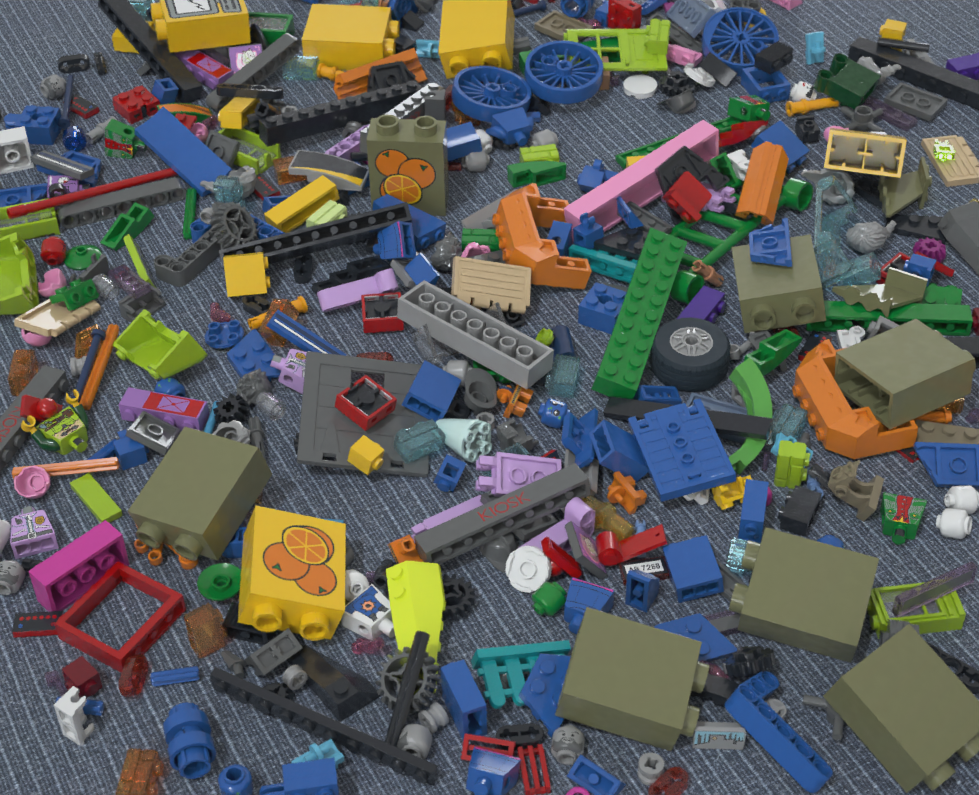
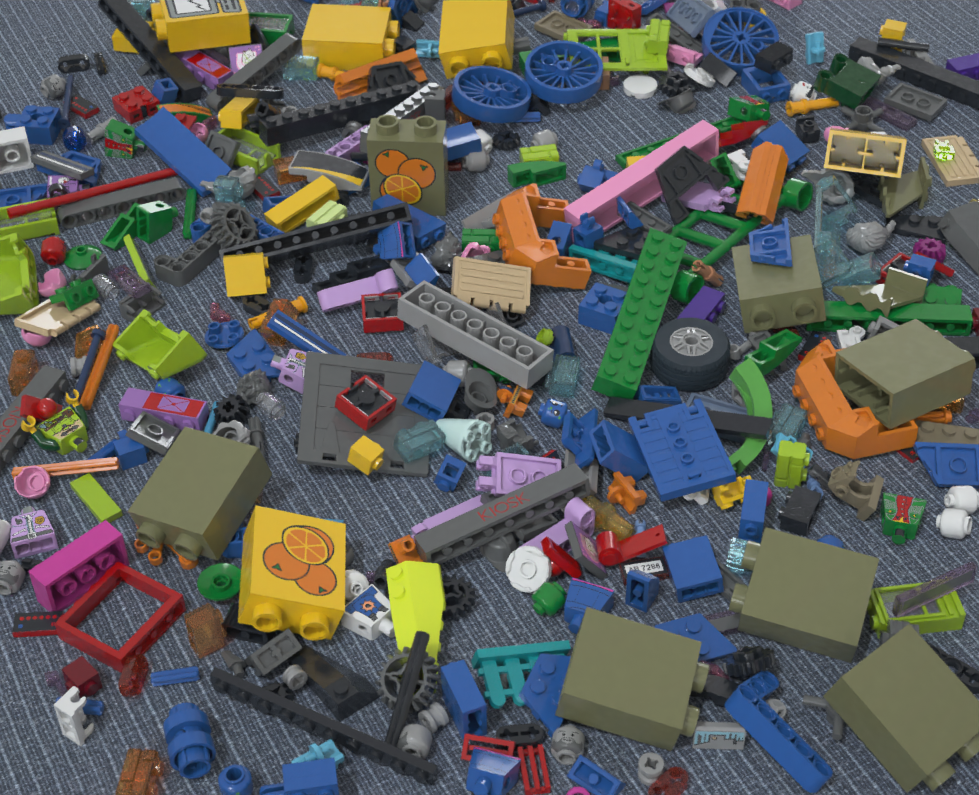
(154, 220): none -> green torso
(367, 645): clear pink arm -> none
(511, 126): blue torso -> none
(687, 197): red bracket -> none

